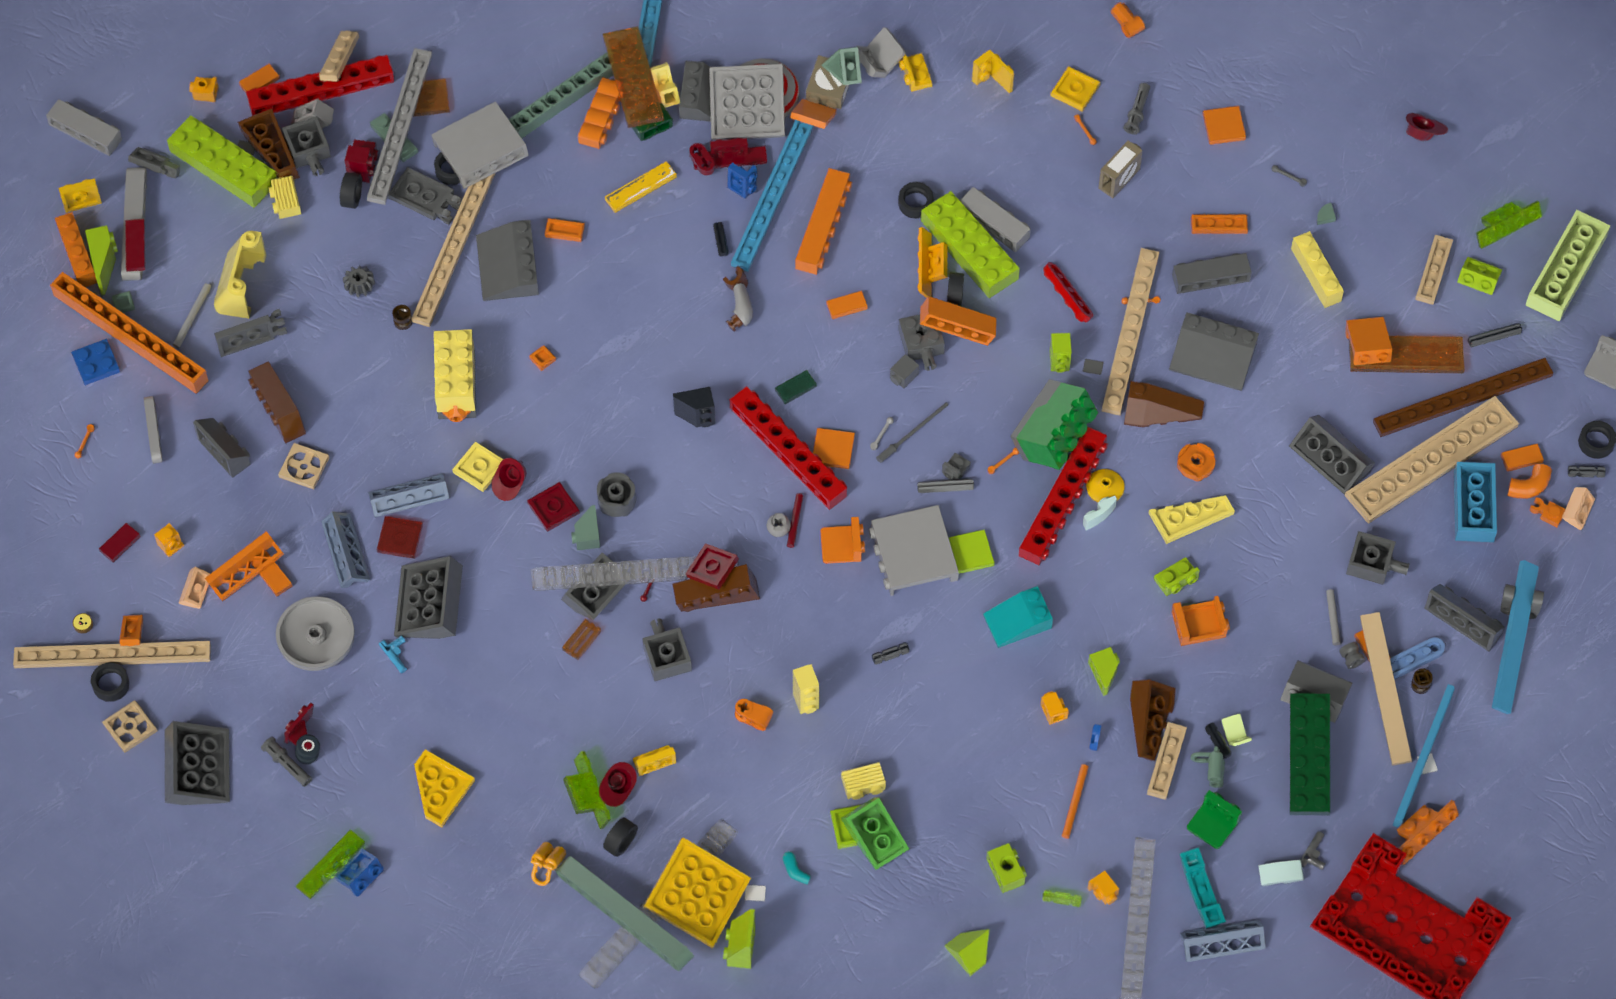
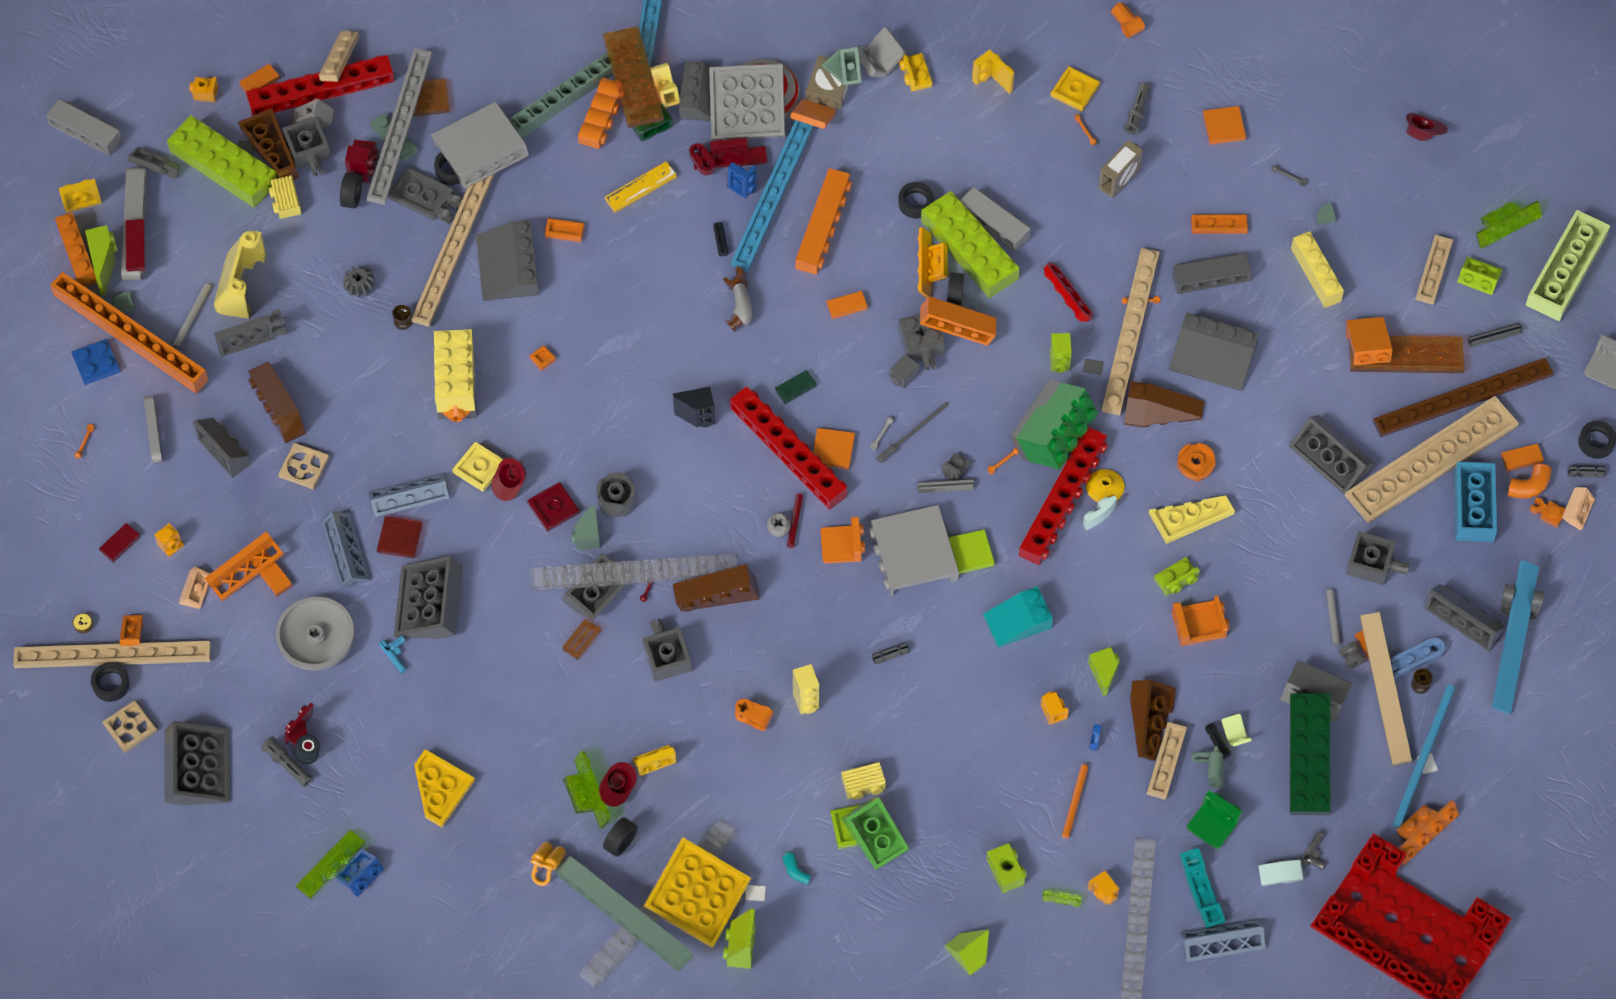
(712, 566): dark red plate -> none

